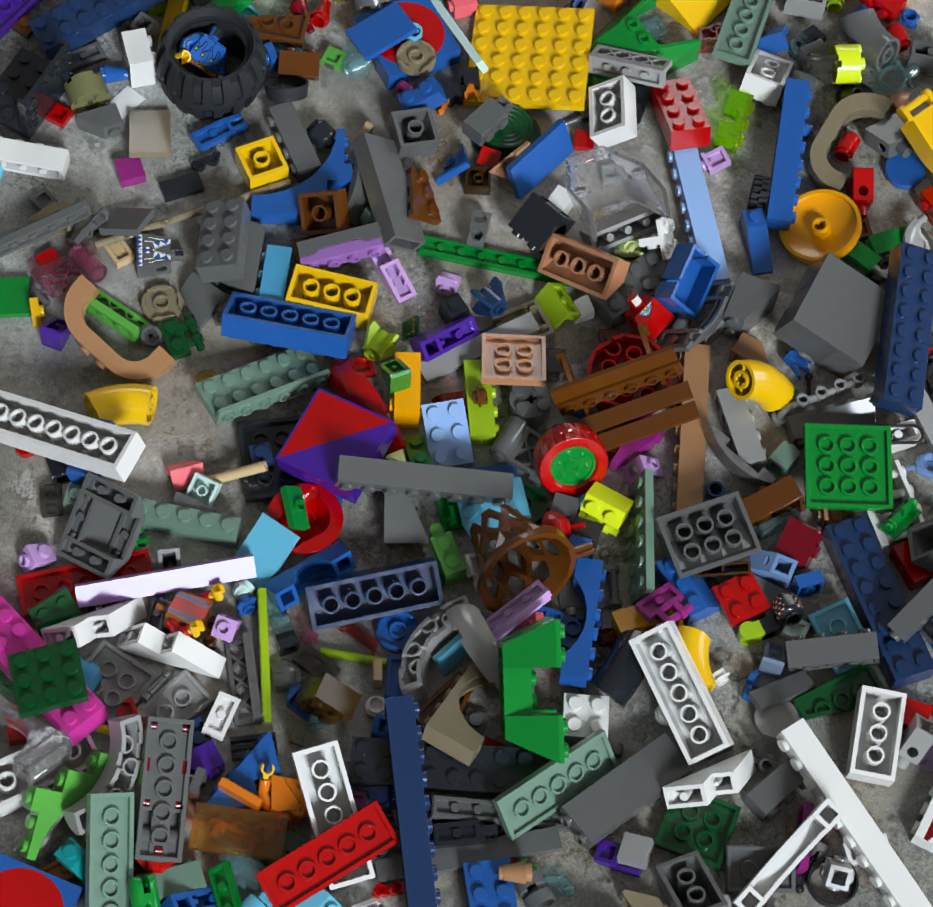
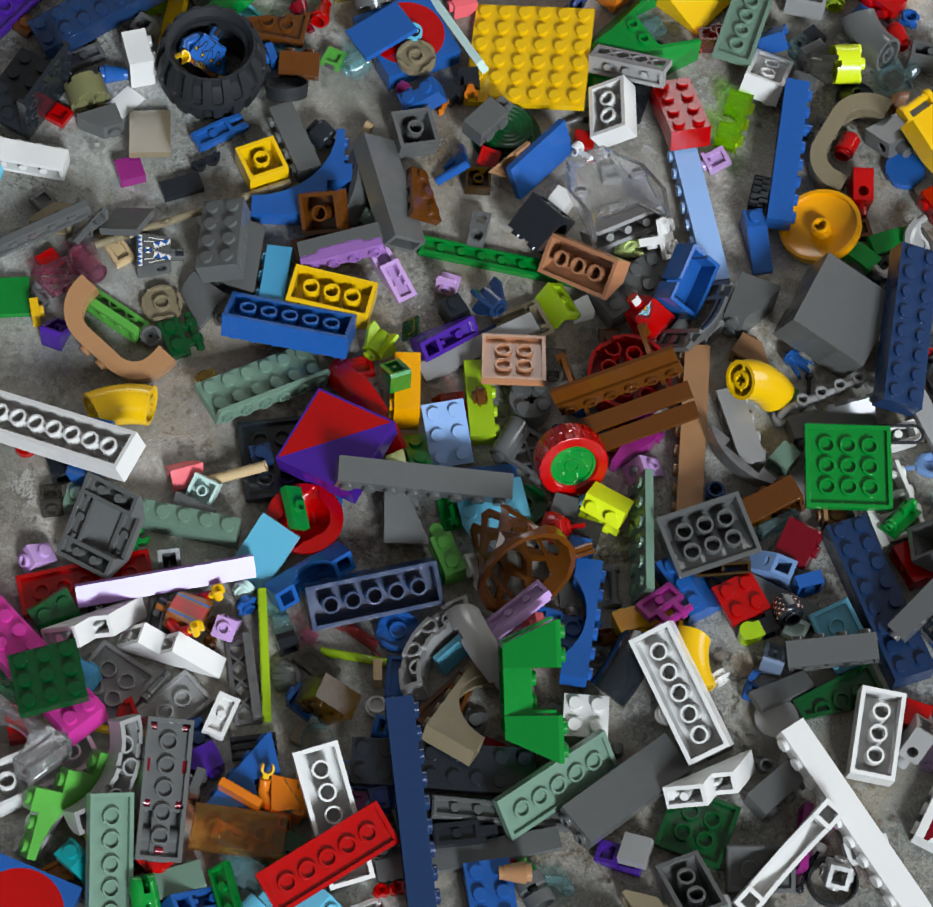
(579, 150): none -> white hand

